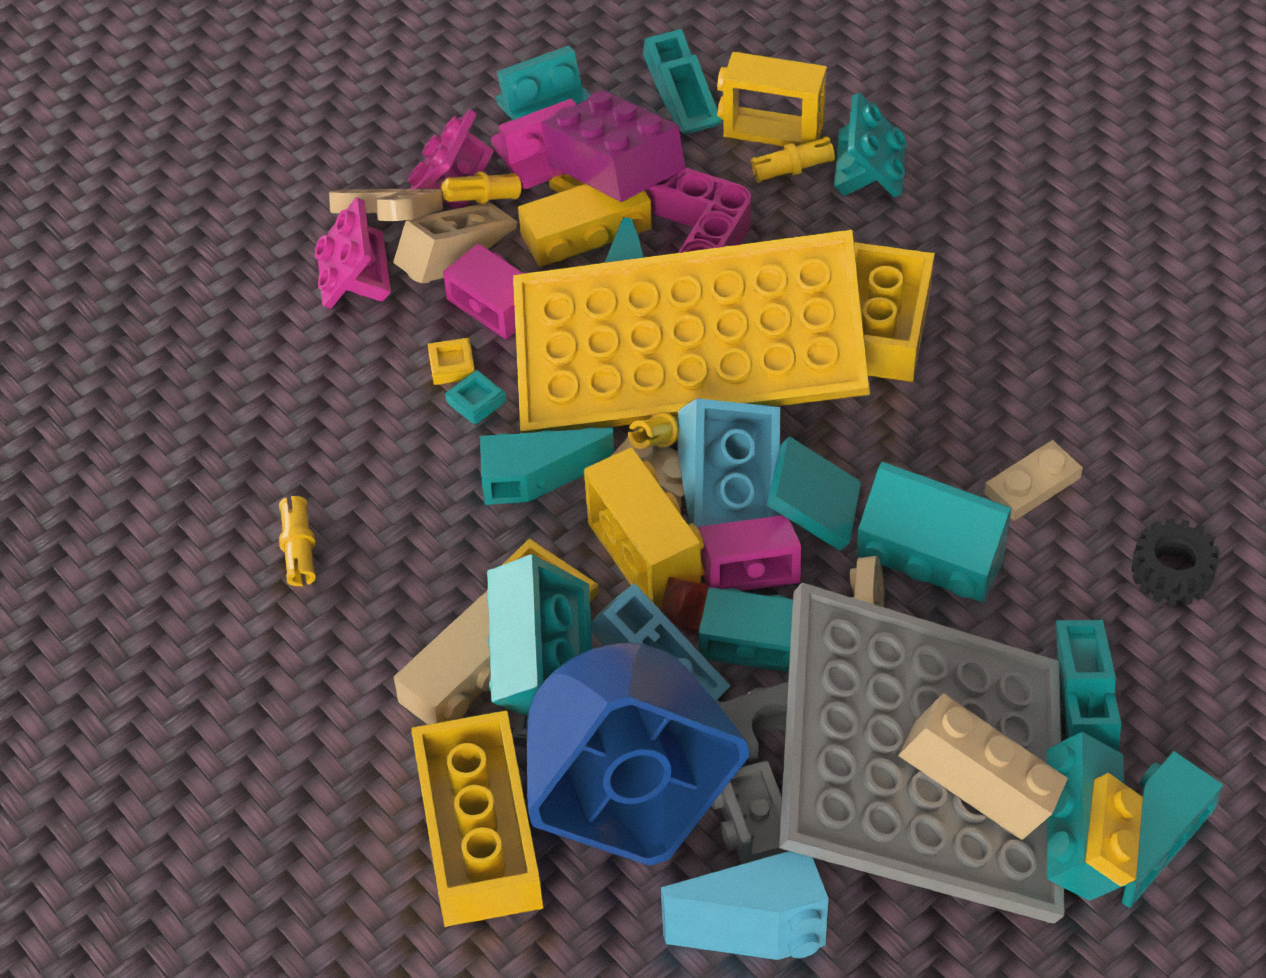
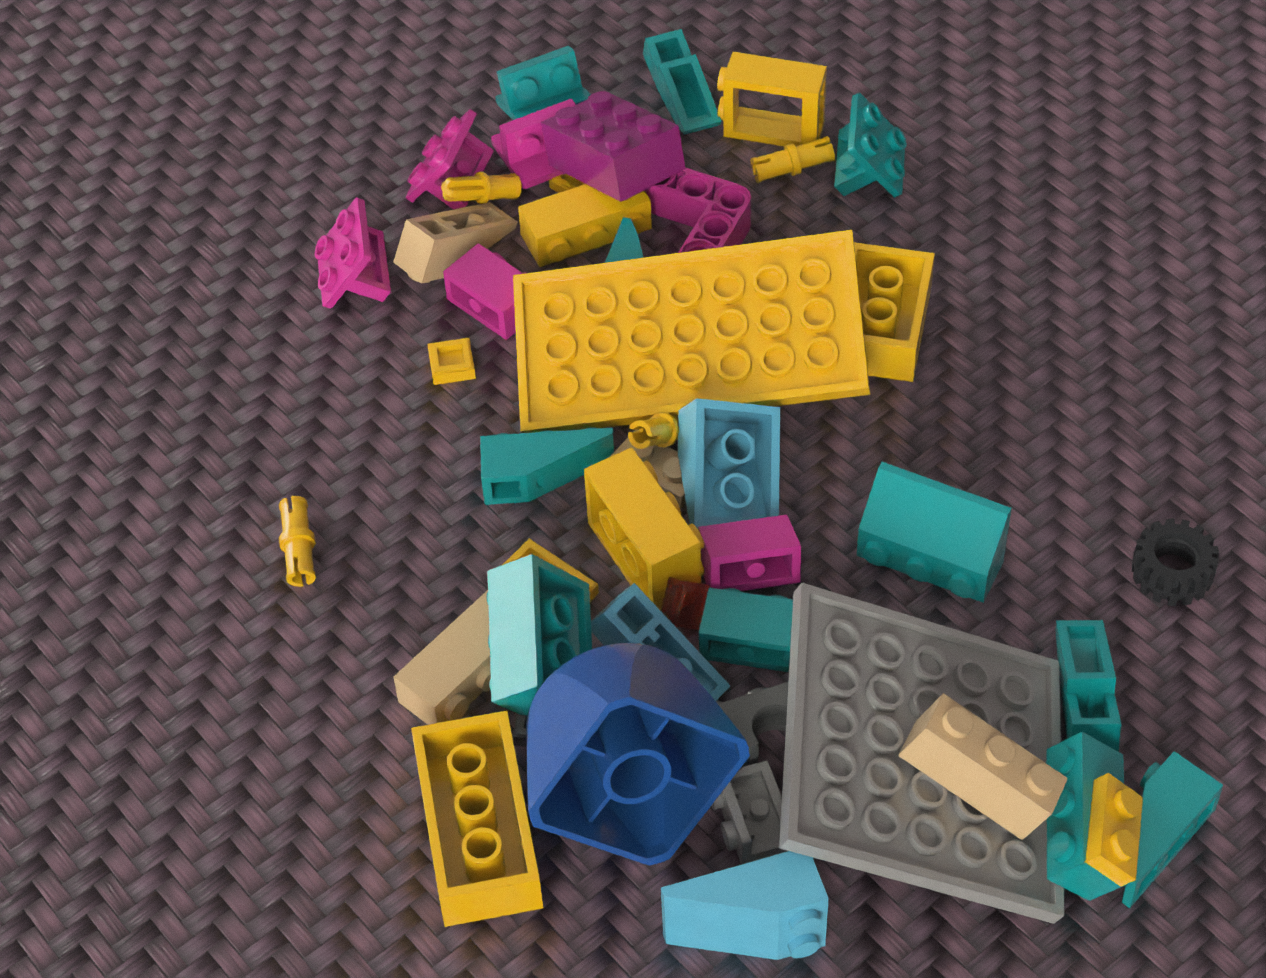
(390, 203): tan beam -> none
(475, 397): teal tile -> none
(814, 493): teal tile -> none
(868, 581): tan plate -> none
(1034, 479): tan plate -> none

